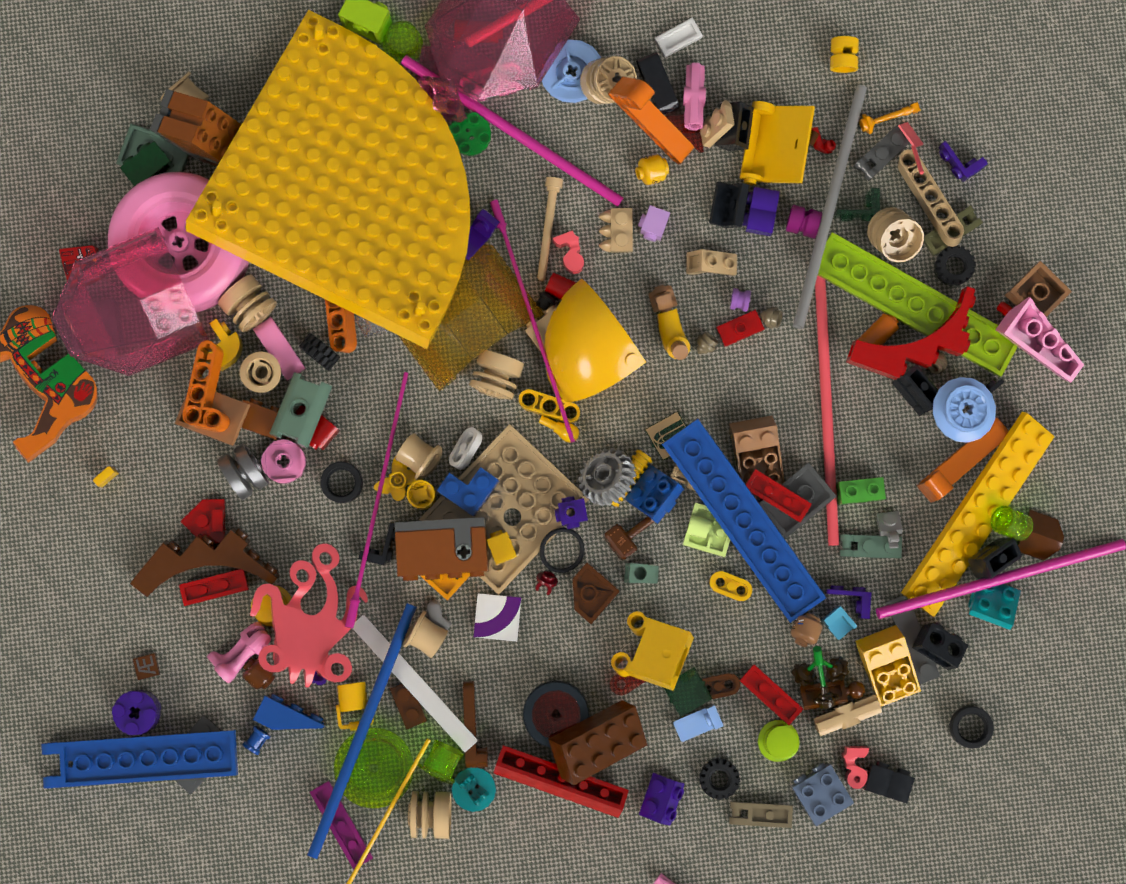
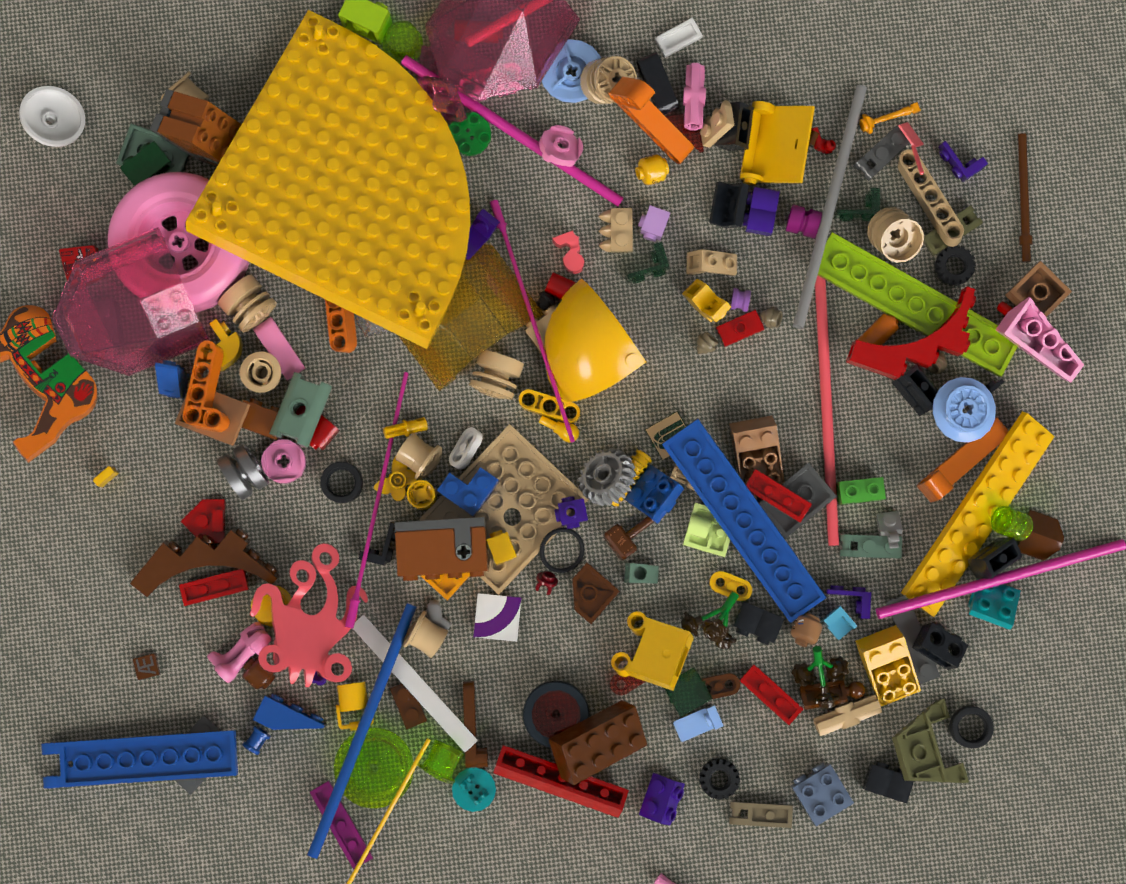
(59, 108): none -> white dish
(124, 711): dark purple brick -> none
(171, 379): none -> blue slope
(319, 351): black tyre -> none
(406, 428): none -> yellow axle
(430, 815): tan wheel -> none
(553, 153): none -> bright pink plate
(553, 187): tan piece -> none
(658, 256): none -> clear green bracket
(669, 323): piece -> none
(705, 301): none -> yellow brick
(716, 629): none -> dark brown plant
(758, 622): none -> black brick
(778, 741): lime piece -> none
(844, 55): yellow wheel -> none
(856, 775): coral leg -> none
(919, 750): none -> olive wing
(1025, 239): none -> reddish brown bar

